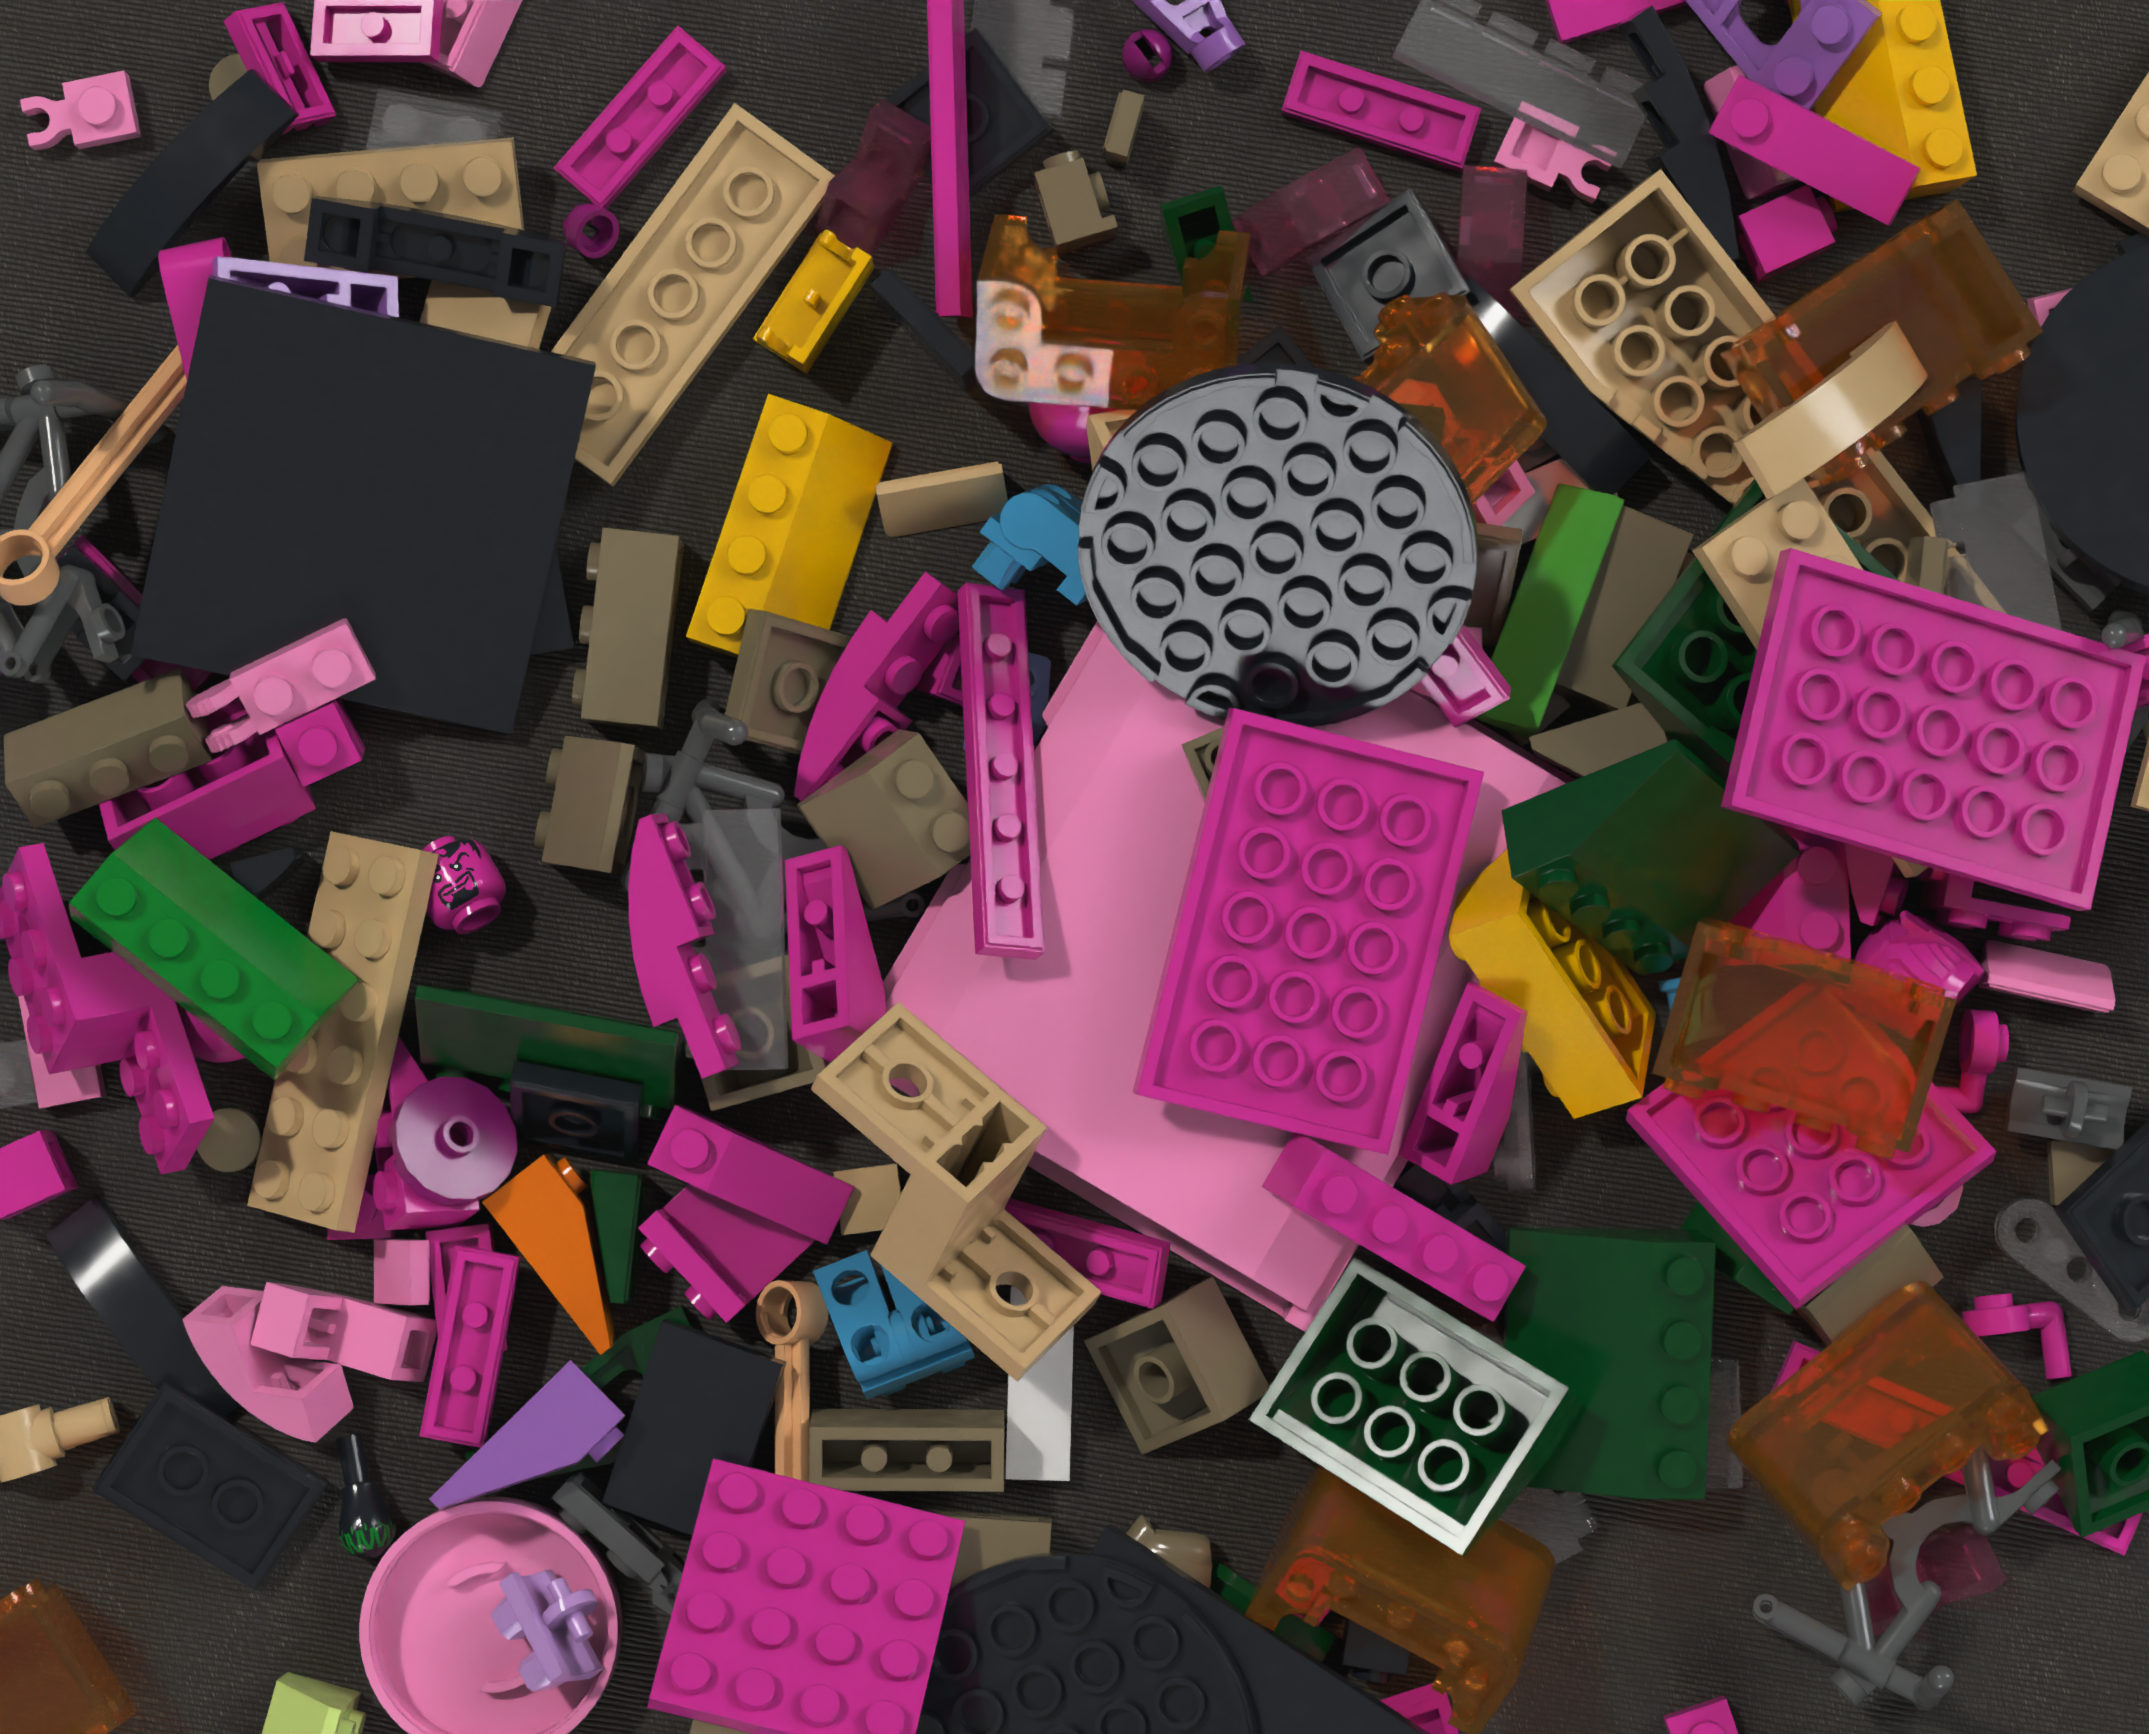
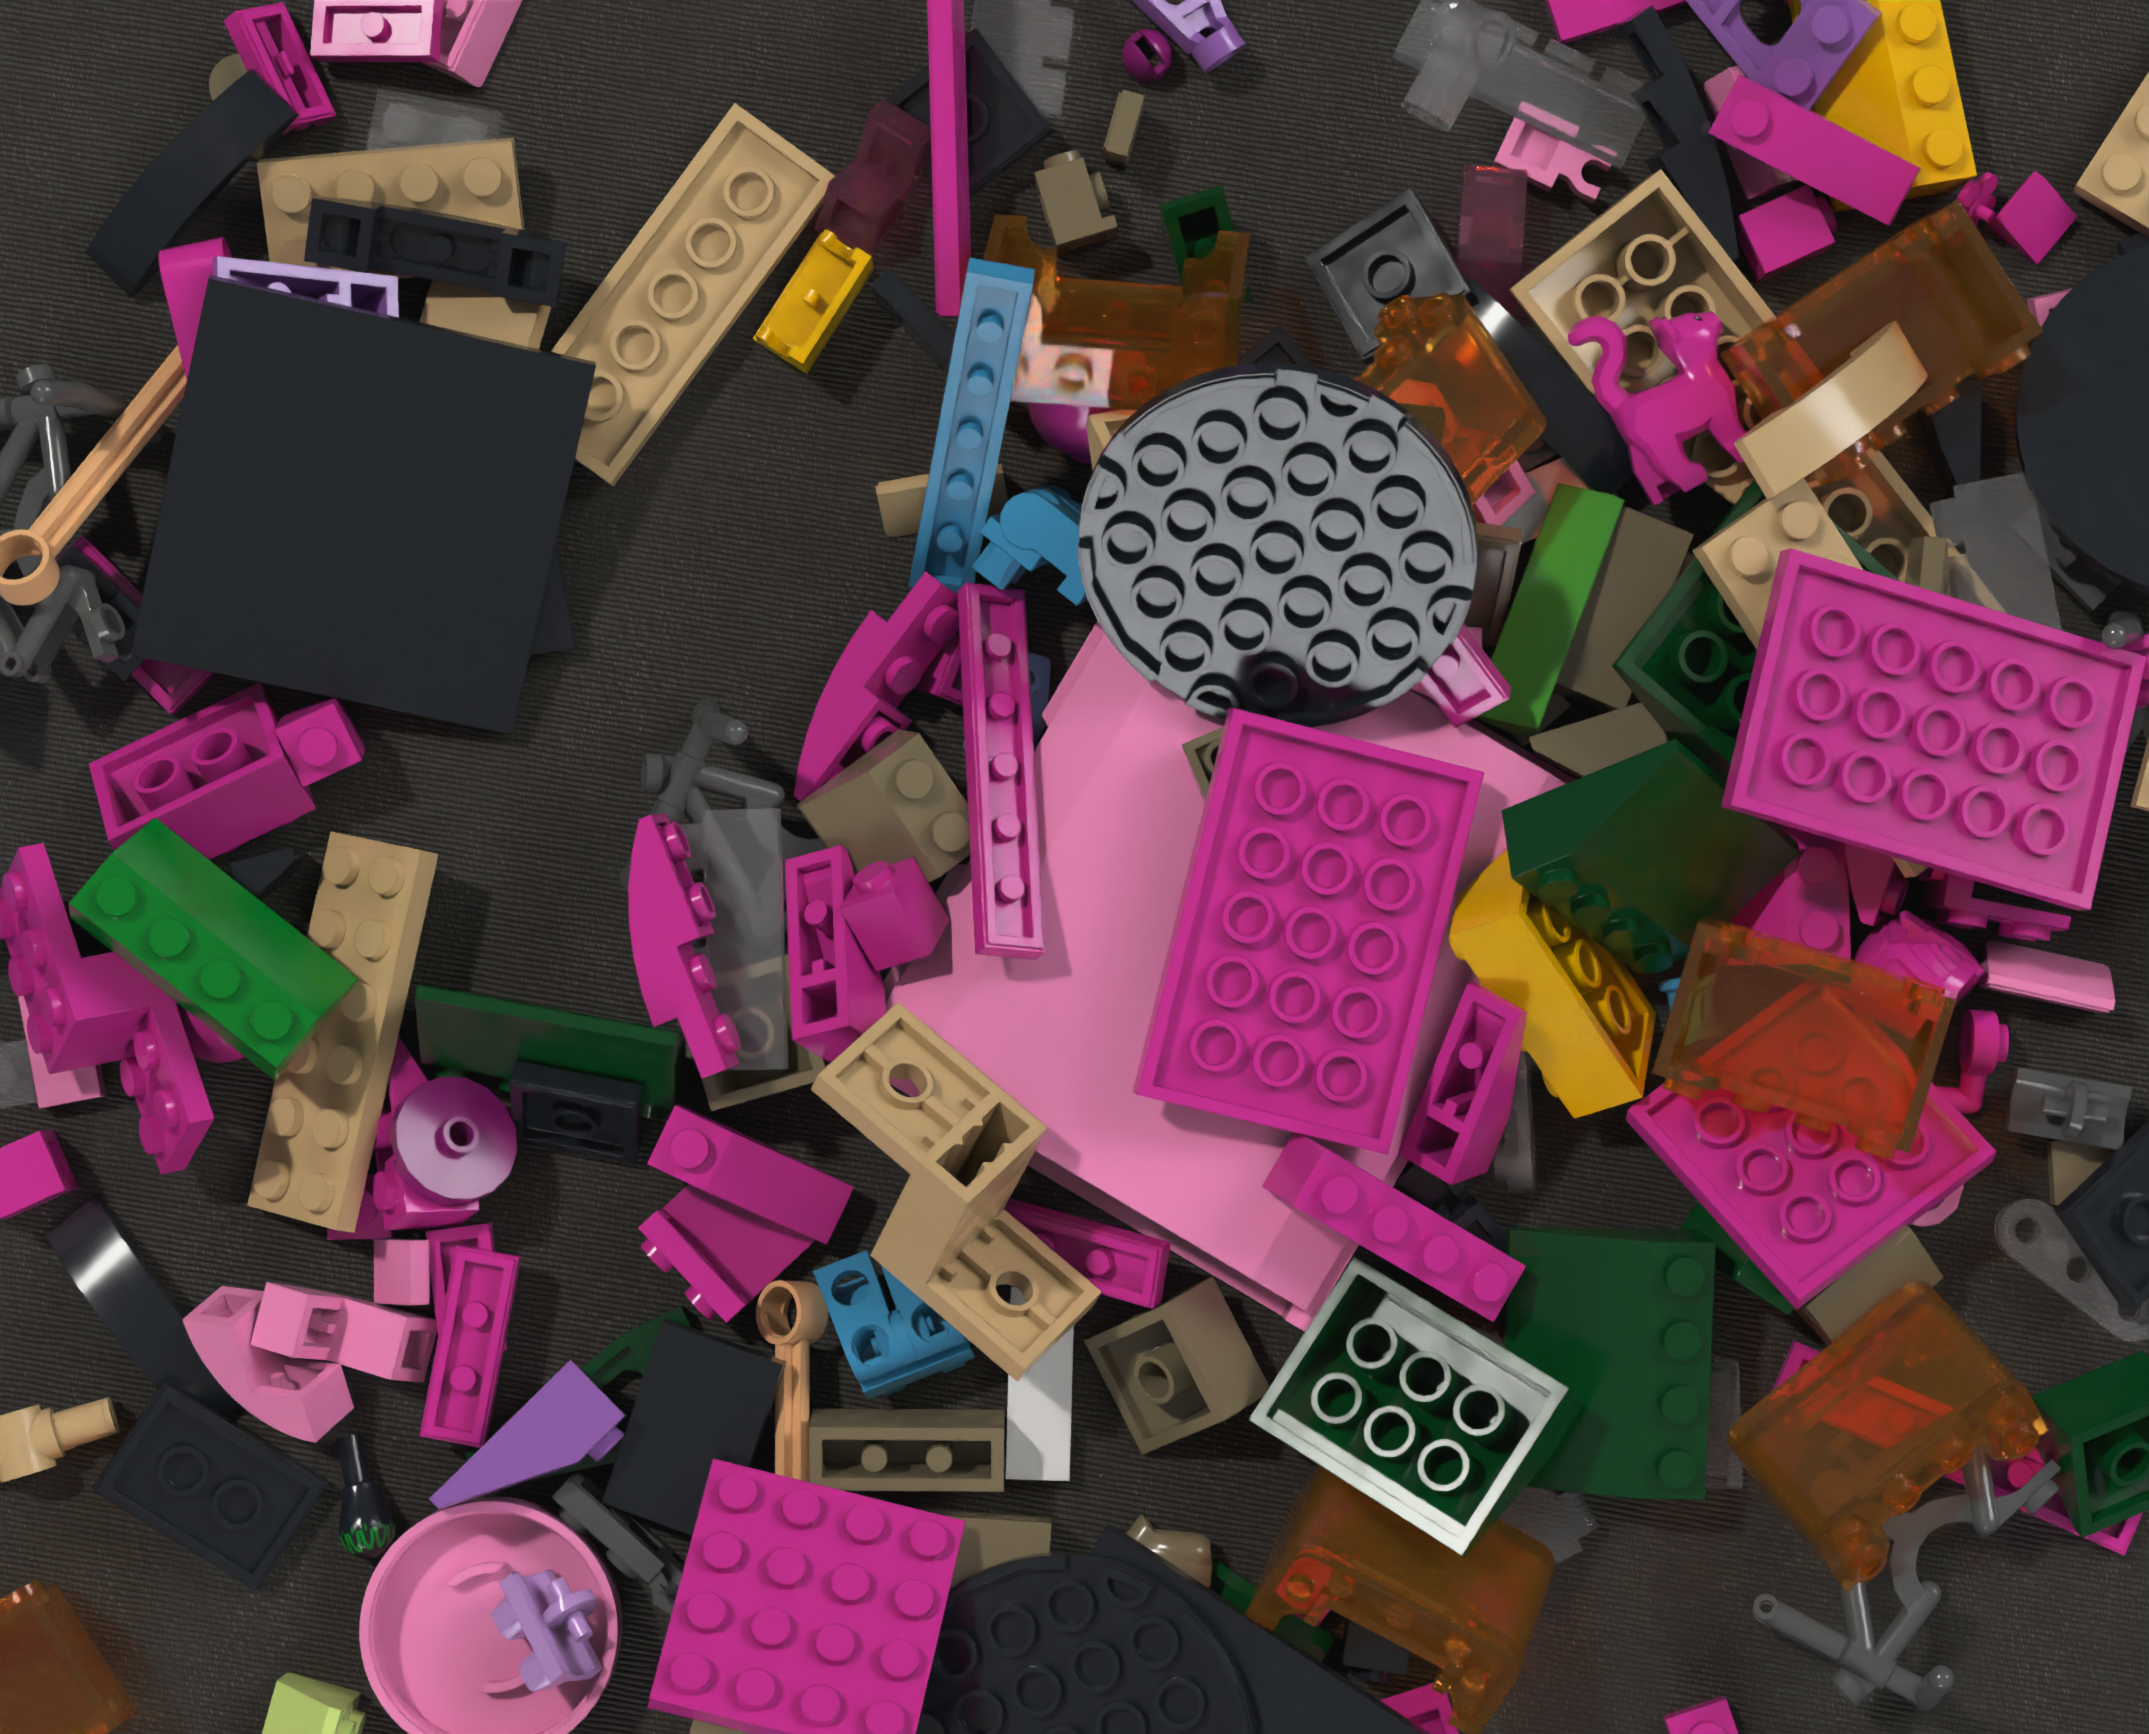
(93, 111): bright pink plate -> none
(105, 748): dark tan brick -> none
(231, 1140): dark tan tile -> none
(286, 684): bright pink hinge -> none
(464, 886): dark pink head -> none
(557, 1236): orange slope -> none
(591, 805): dark tan slope -> none
(601, 220): magenta hinge -> none
(619, 1213): dark green slope -> none
(629, 628): dark tan brick -> none
(640, 118): dark pink tile -> none
(781, 678): dark tan tile -> none
(790, 523): yellow slope -> none
(872, 1198): tan tile -> none
(894, 913): none -> dark pink brick
(972, 421): none -> dark azure plate
(1311, 210): clear pink slope -> none
(1380, 111): dark pink tile -> none
(1464, 43): none -> clear piece
(1667, 414): none -> dark pink animal
(1954, 1559): clear pink slope -> none
(1977, 198): none -> dark pink plant
(1999, 1315): dark pink plate -> none
(2033, 218): none -> dark pink slope

